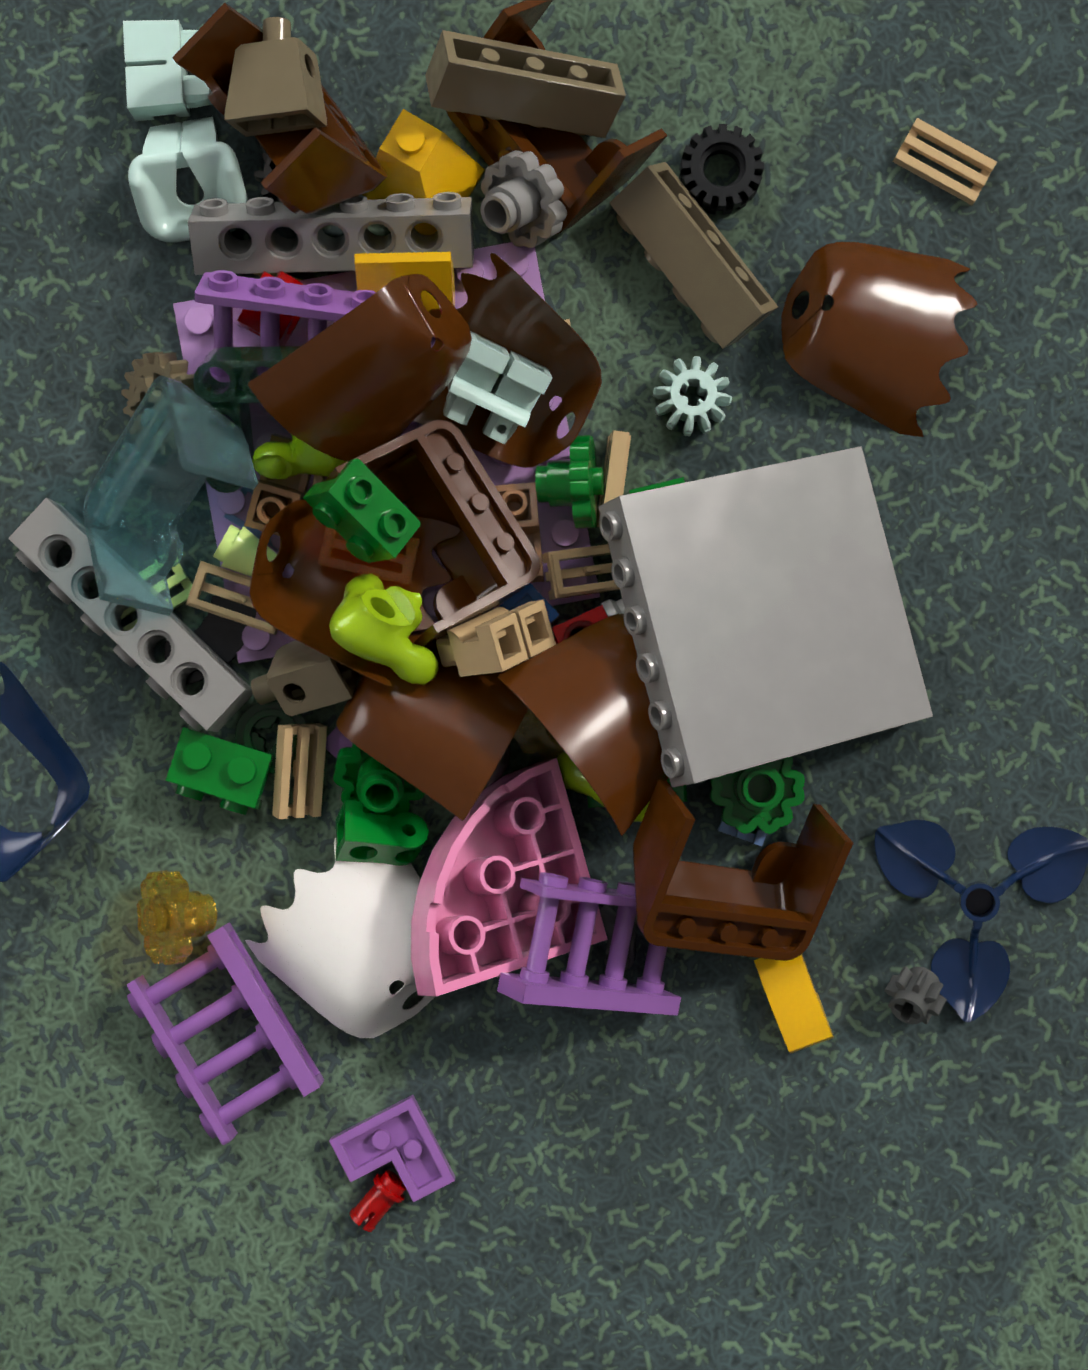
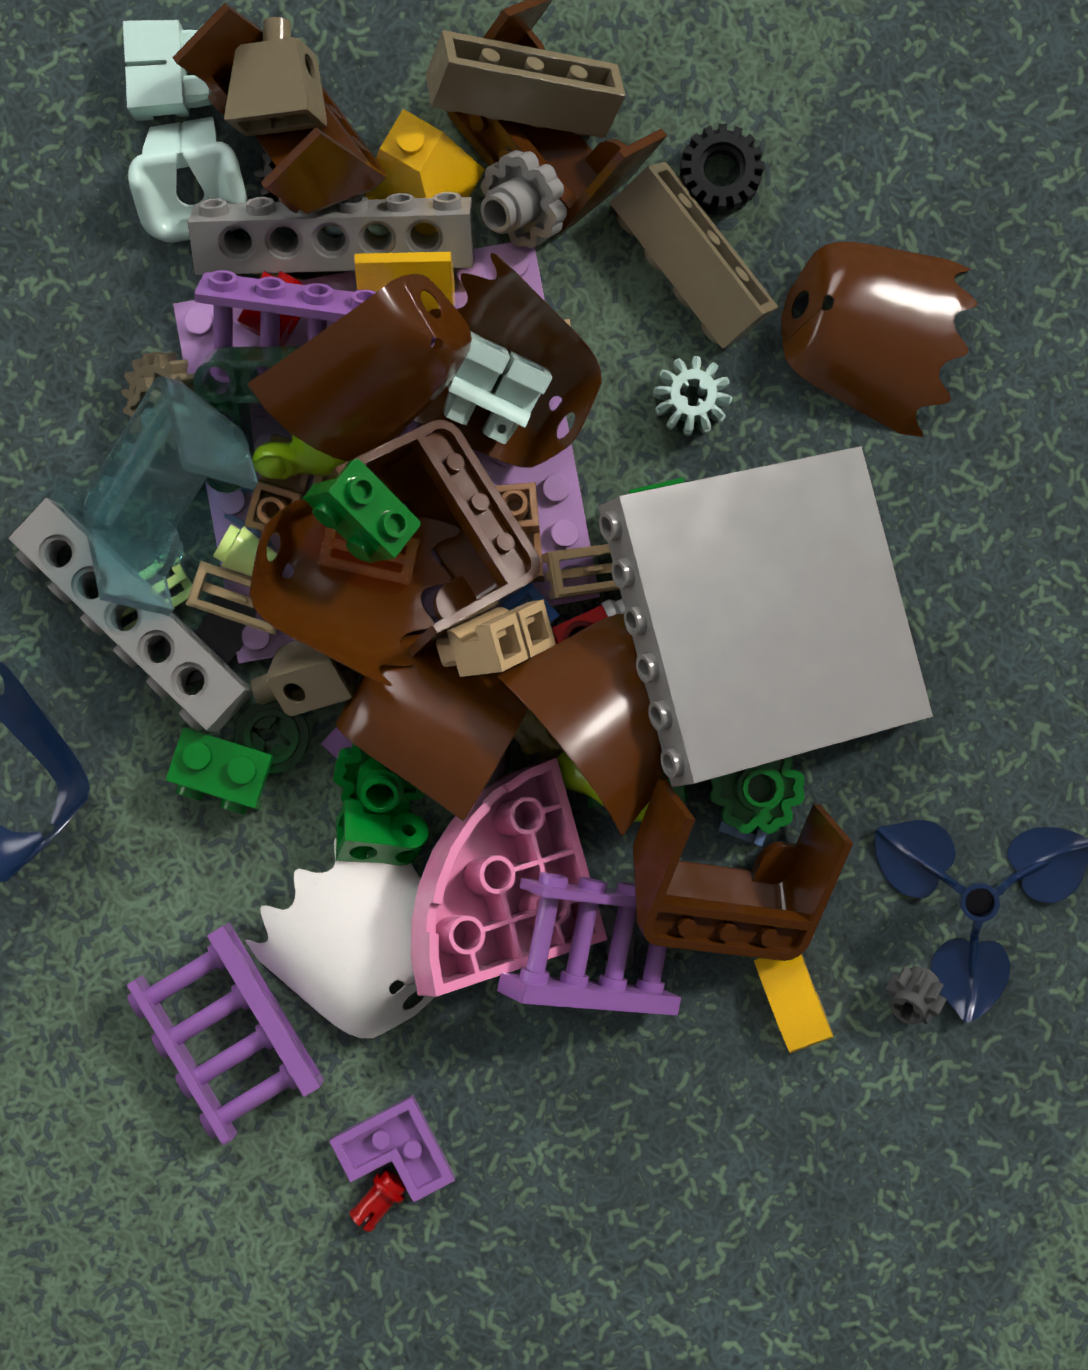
(172, 916): clear yellow plant -> none
(307, 770): tan tile -> none
(378, 625): lime head -> none
(573, 482): green plant -> none
(615, 466): tan tile -> none
(955, 147): tan tile -> none

